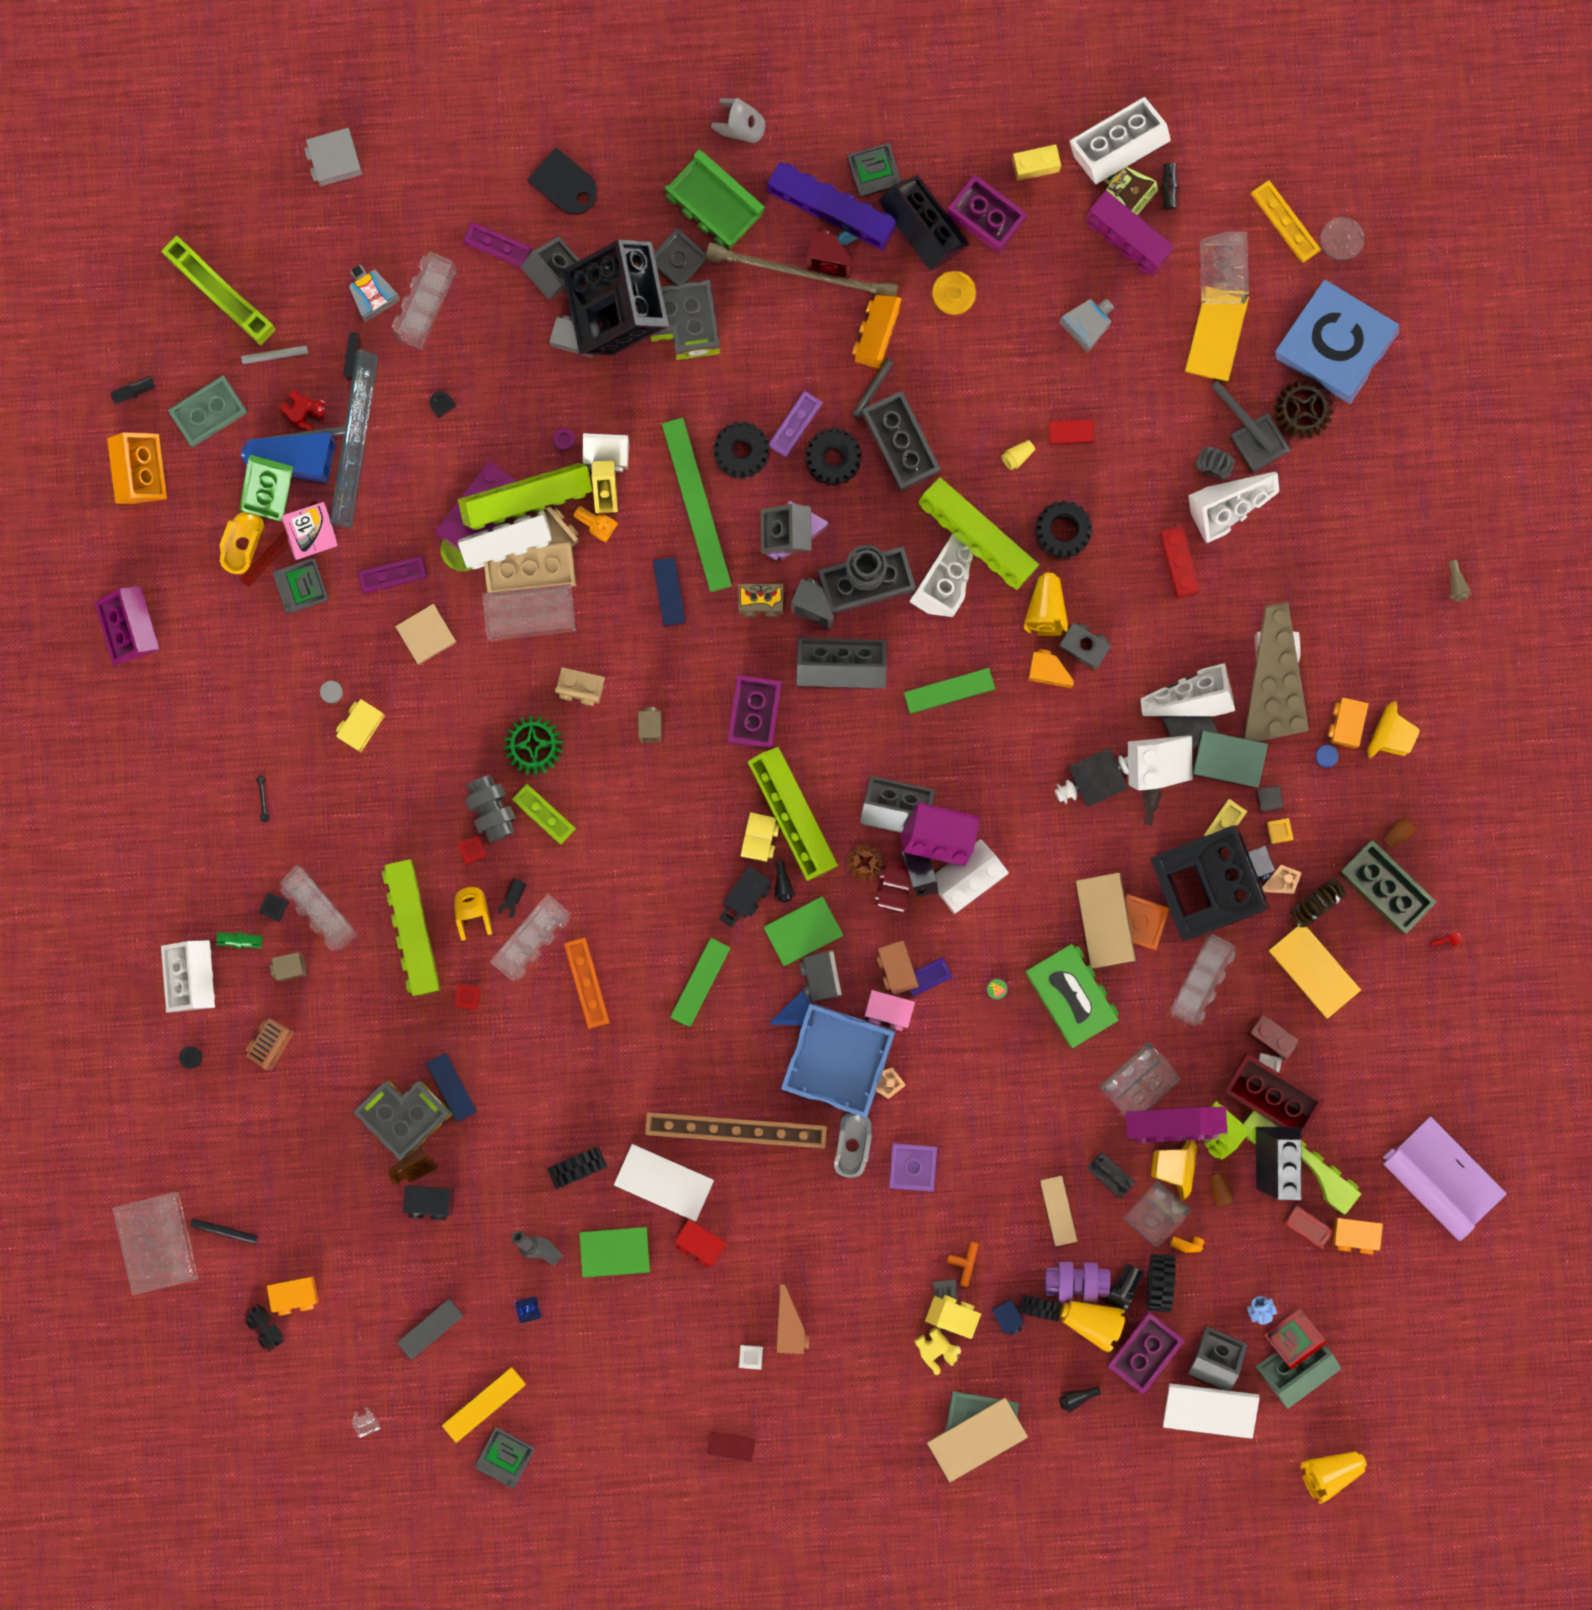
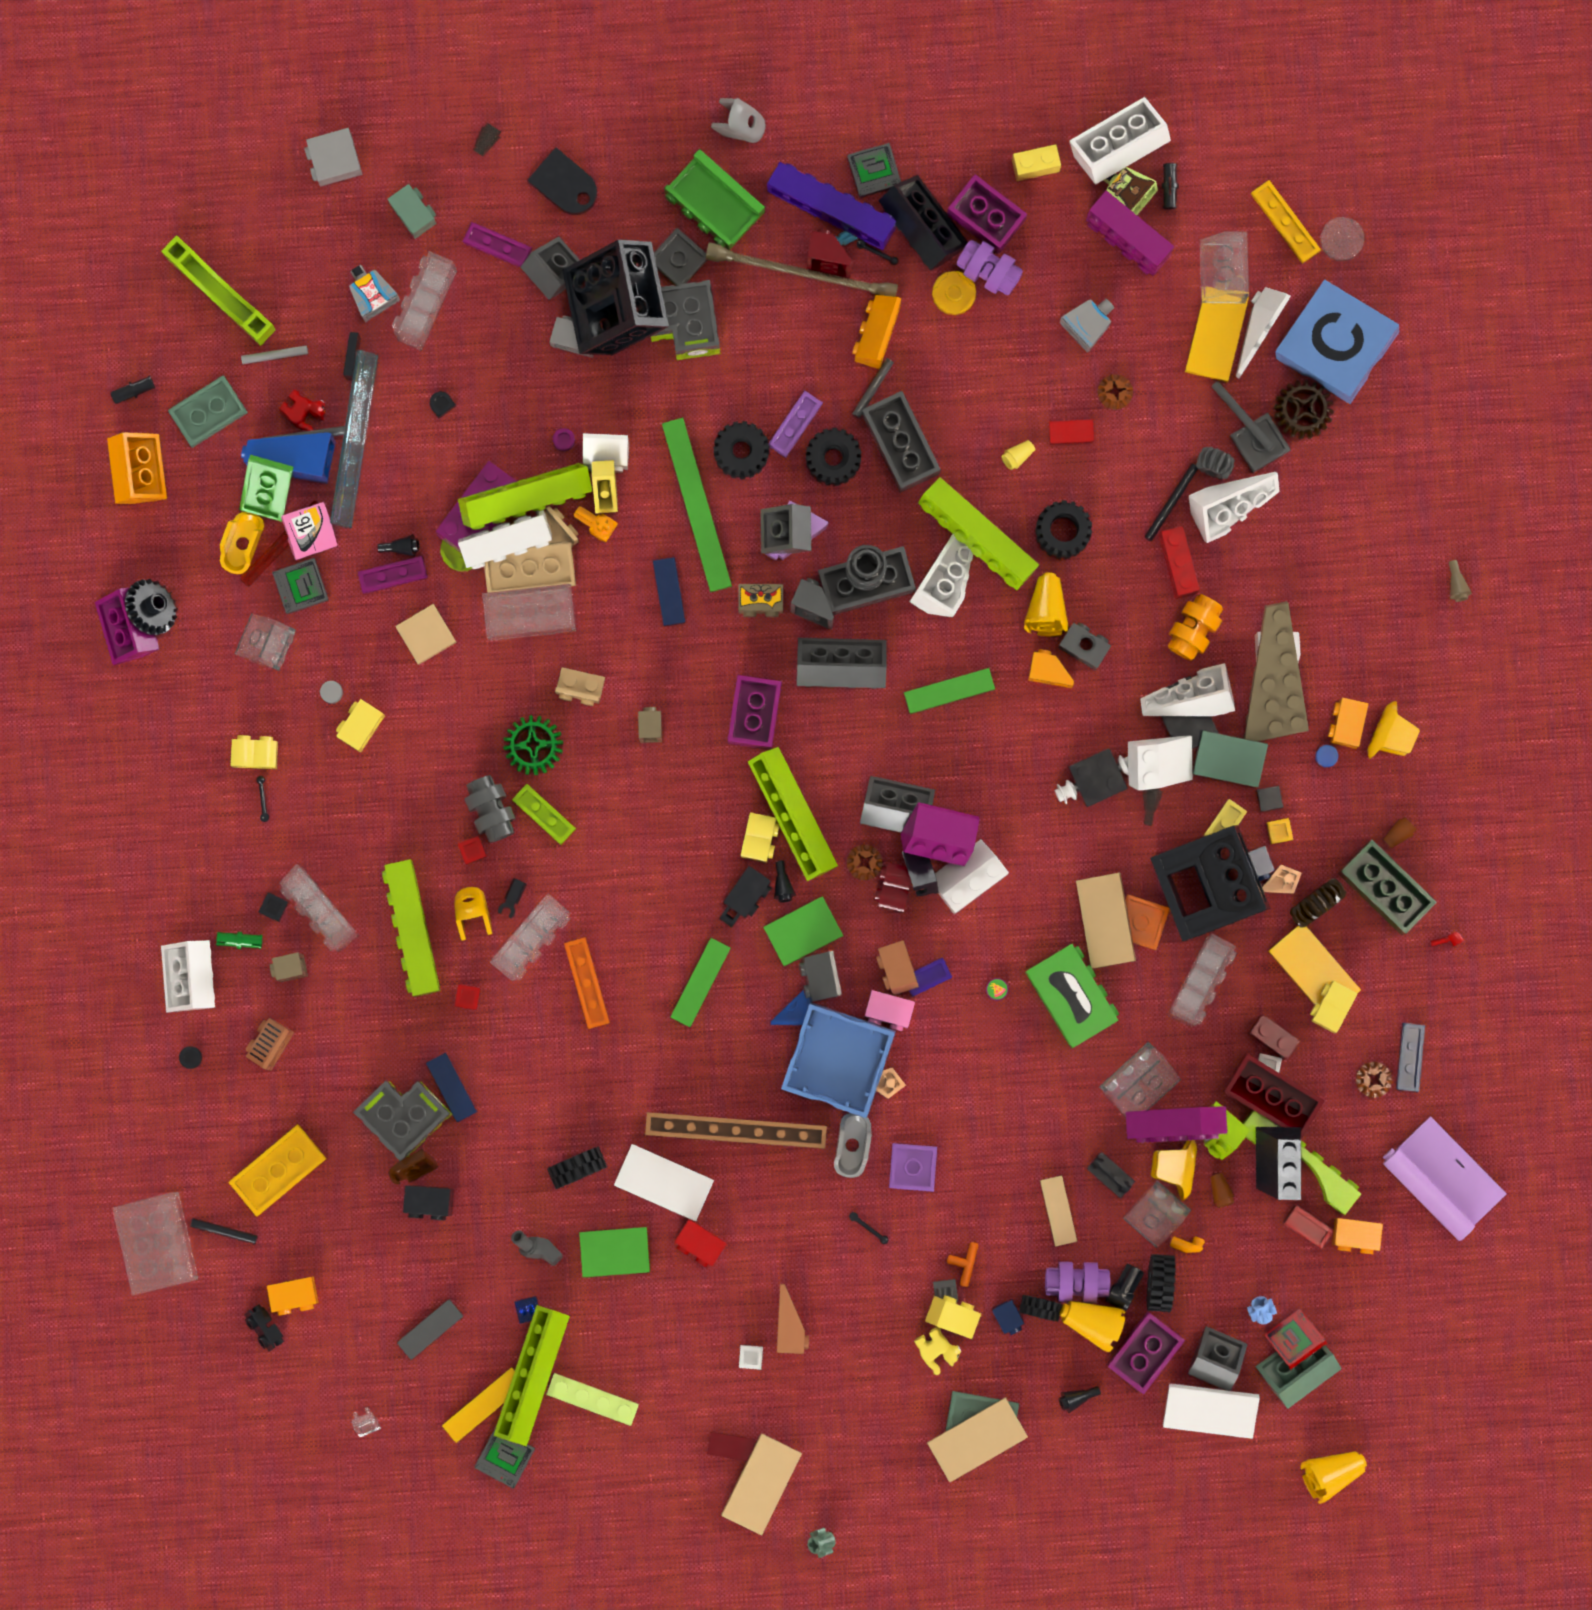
(150, 607): none -> black gear
(254, 753): none -> light yellow brick
(265, 641): none -> clear slope
(277, 1170): none -> yellow tile
(407, 545): none -> black cone
(412, 211): none -> sand green brick
(486, 139): none -> clear smoke cone
(531, 1375): none -> lime brick
(592, 1399): none -> yellowish green plate
(761, 1484): none -> tan tile
(821, 1542): none -> sand green gear
(854, 1217): none -> black hinge
(861, 244): none -> black hinge
(975, 261): none -> medium lavender piece
(1109, 400): none -> dark orange gear
(1171, 502): none -> black bar
(1190, 636): none -> light orange piece
(1262, 317): none -> white wedge
(1333, 1007): none -> light yellow brick
(1363, 1079): none -> dark orange gear
(1410, 1057): none -> tile

